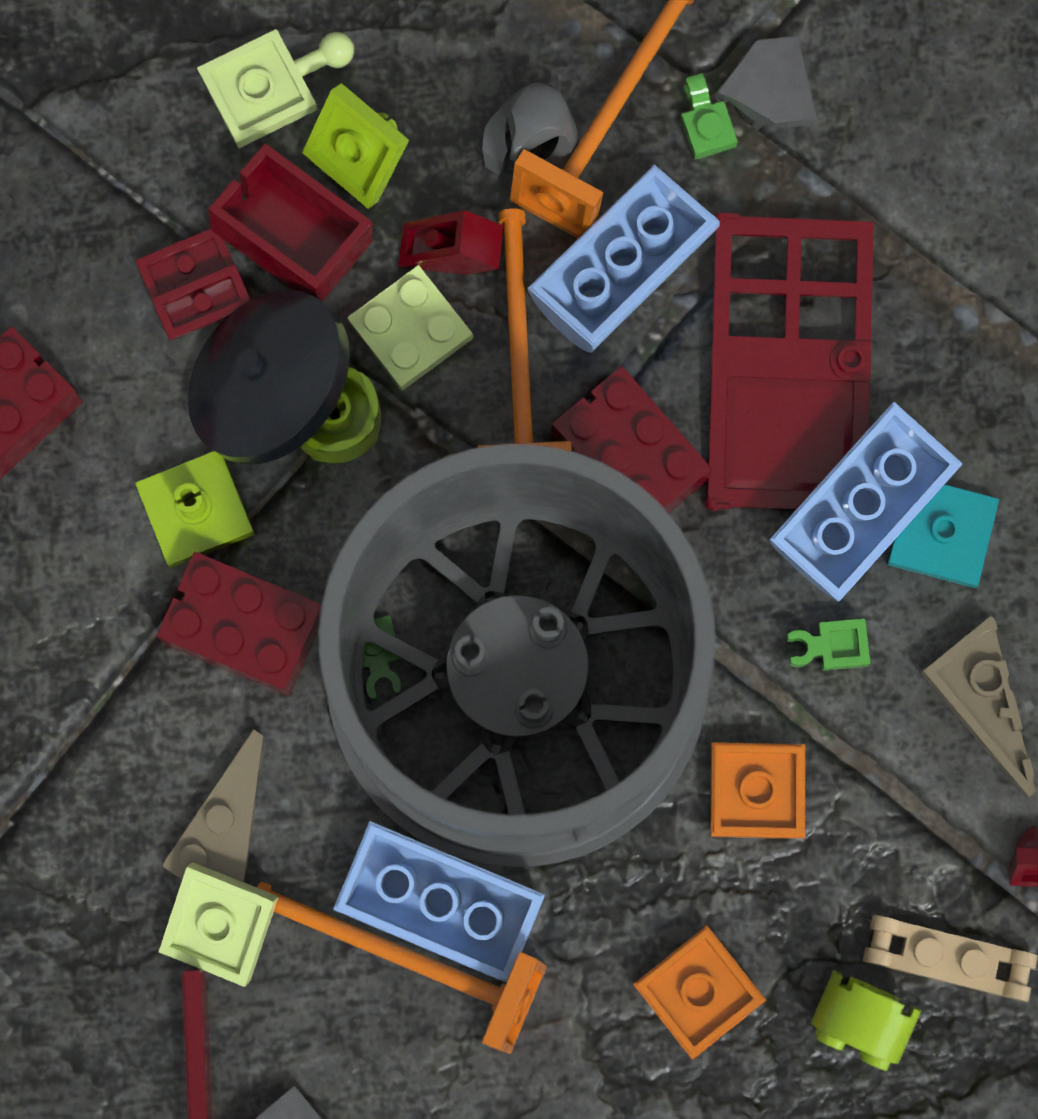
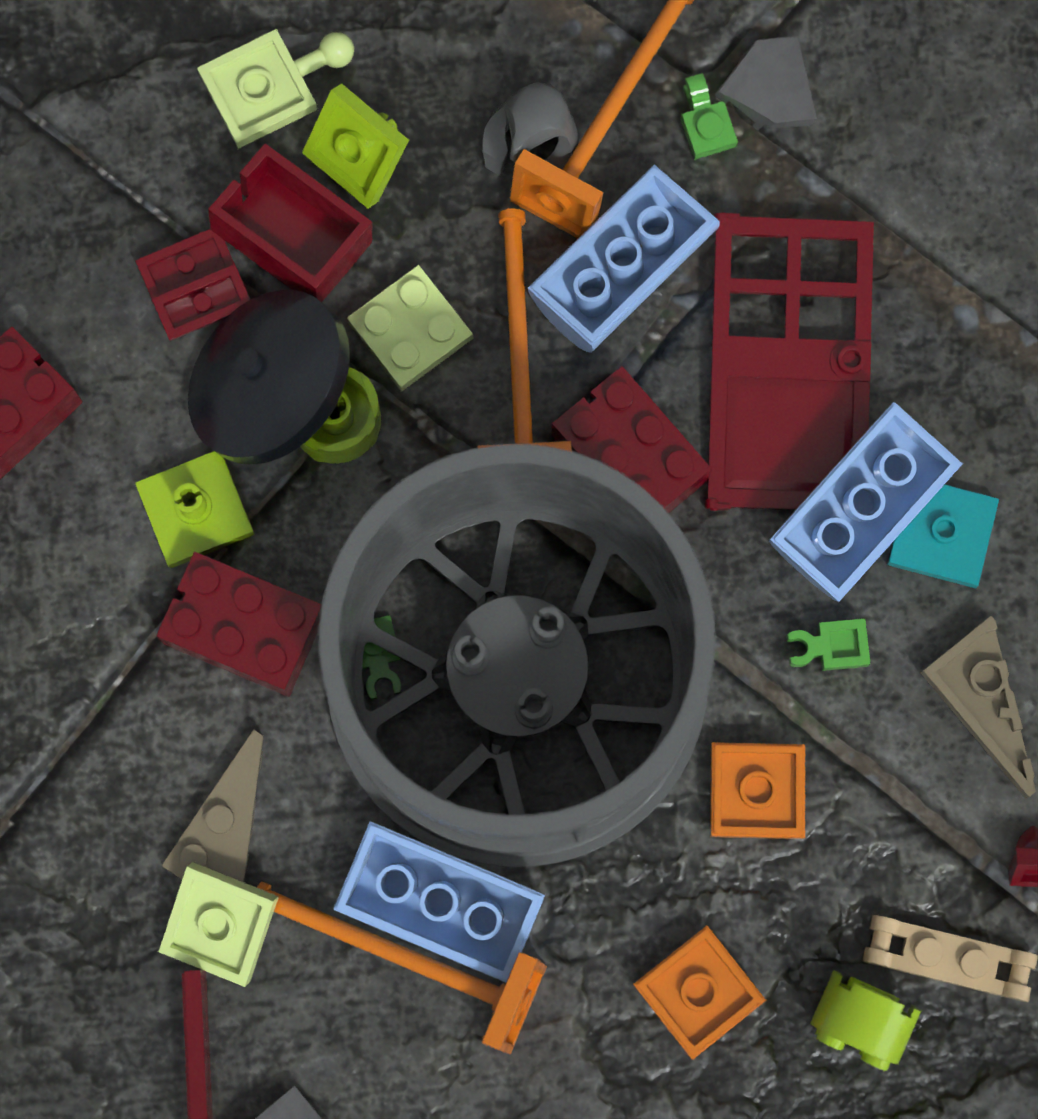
(452, 243): dark red slope -> none

